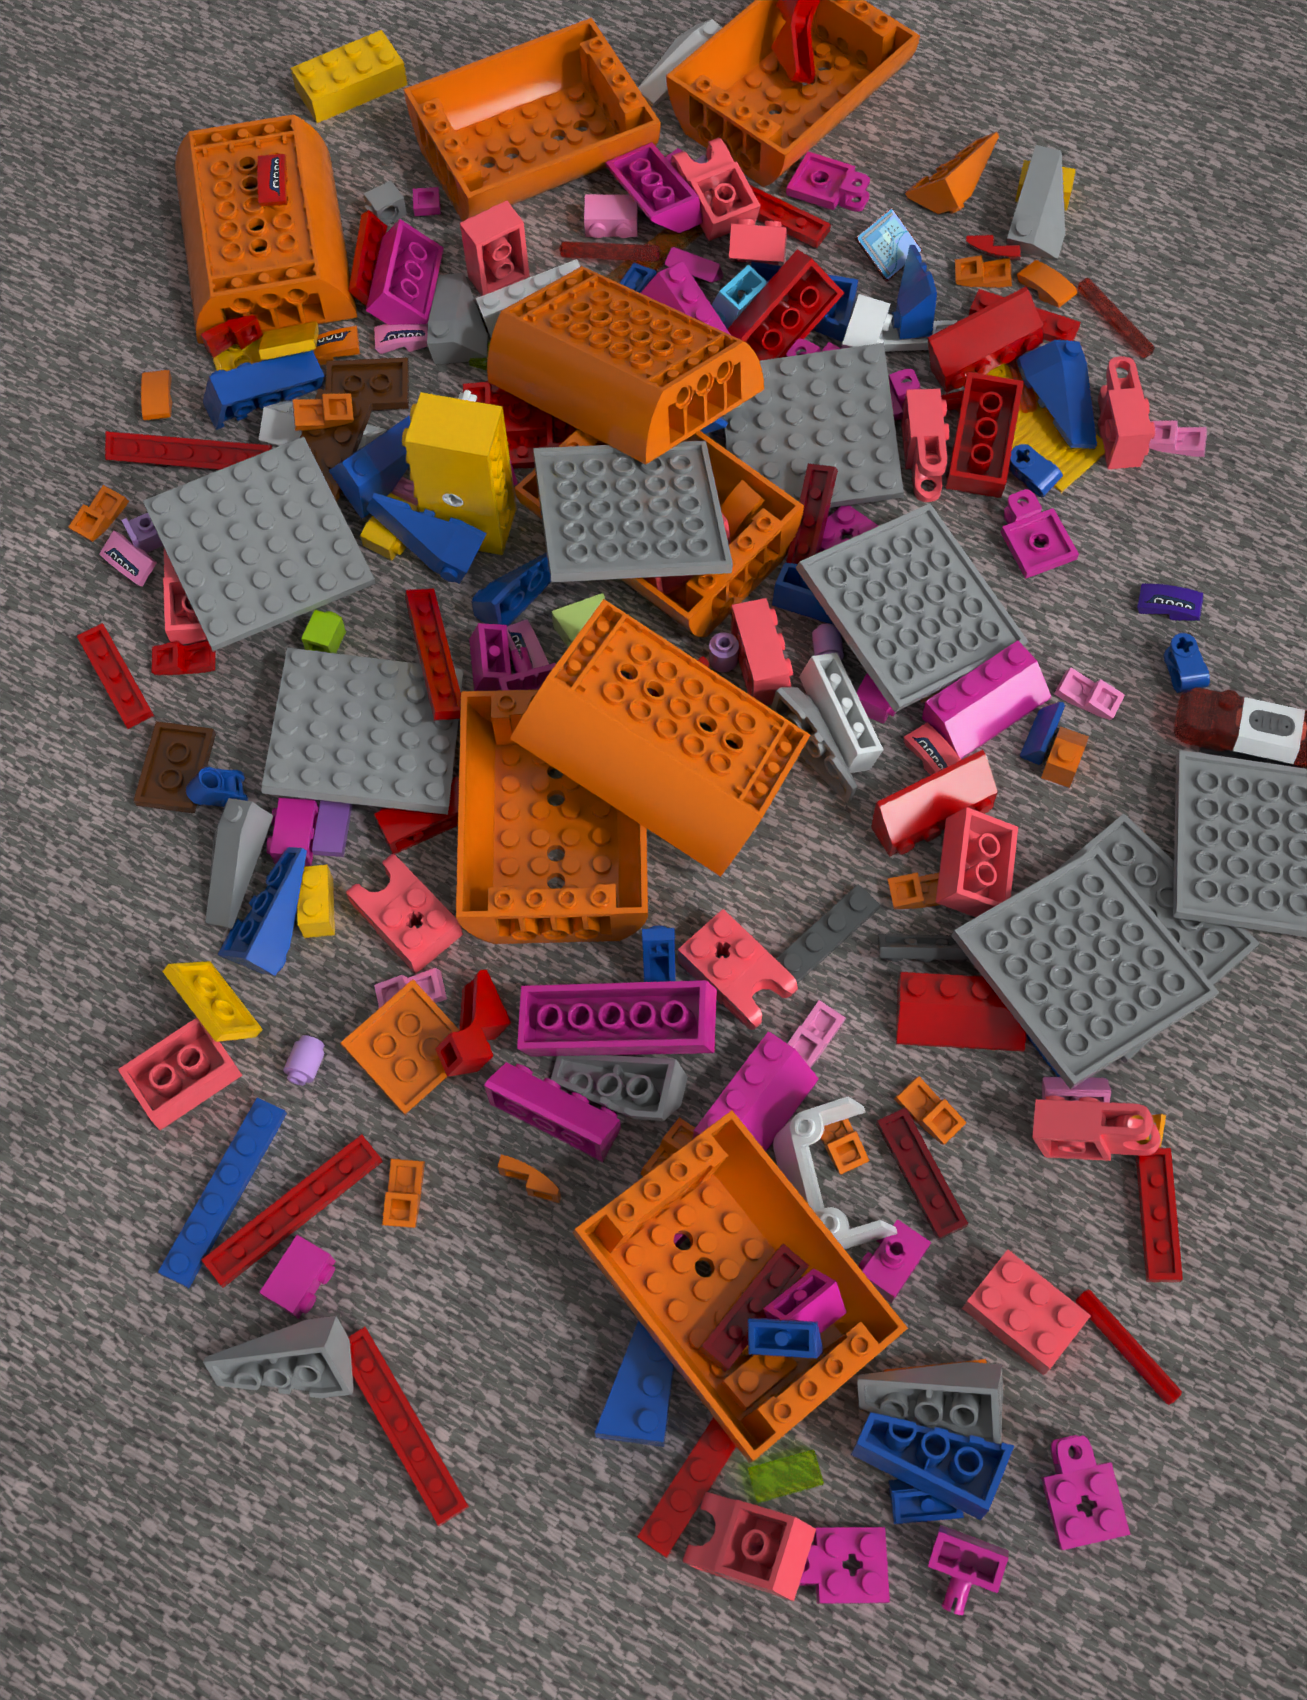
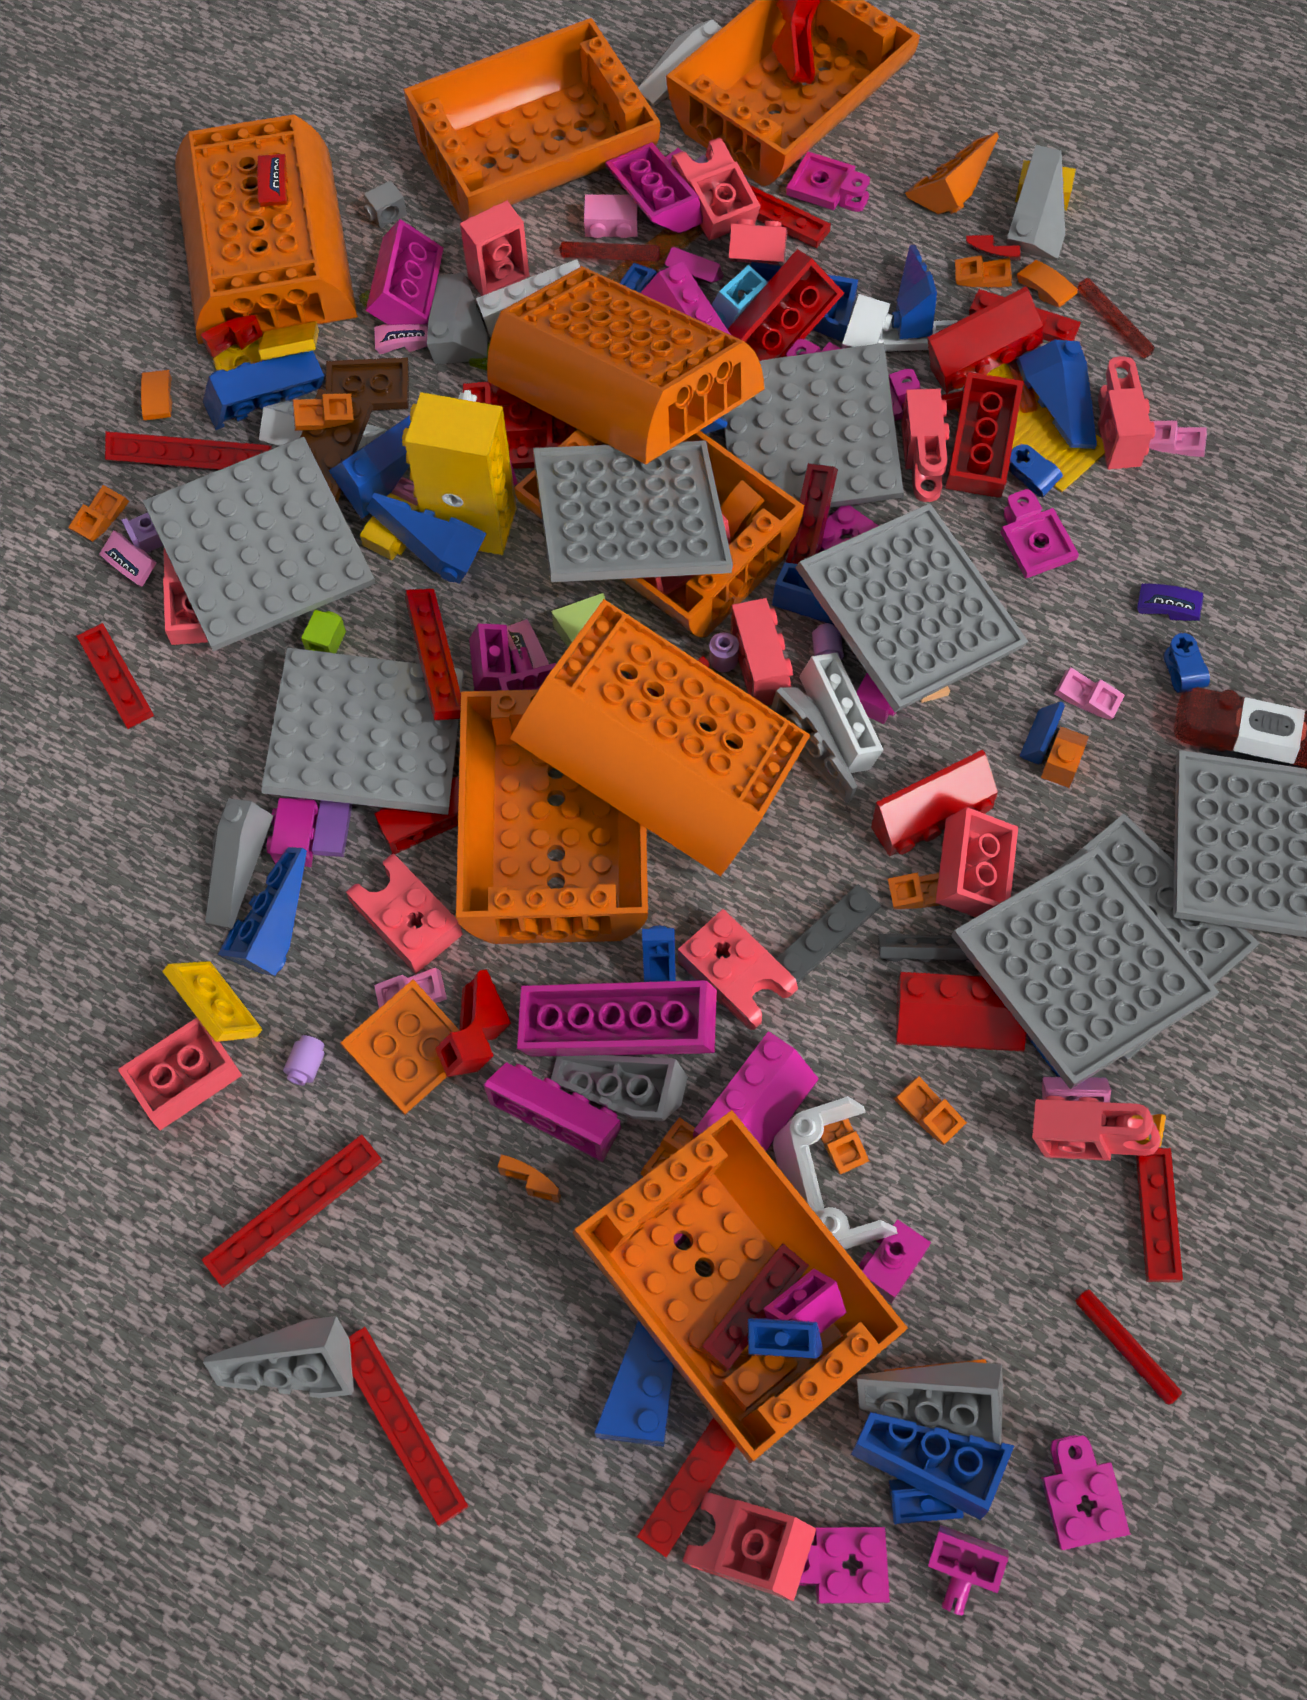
(171, 763): reddish brown plate -> none
(179, 659): red slope -> none
(215, 786): blue piece -> none
(222, 1193): blue plate -> none
(298, 1277): dark pink brick -> none
(316, 902): yellow brick -> none
(337, 344): orange slope -> none
(349, 76): yellow brick -> none
(366, 255): red plate -> none
(403, 1193): orange slope -> none
(426, 201): dark pink plate -> none
(511, 593): blue wedge -> none
(785, 1476): clear neon green tile -> none
(816, 1032): bright pink slope -> none
(887, 244): piece -> none
(922, 1174): dark red plate -> none
(931, 748): coral slope -> none
(987, 699): dark pink slope -> none
(1026, 1312): coral brick -> none

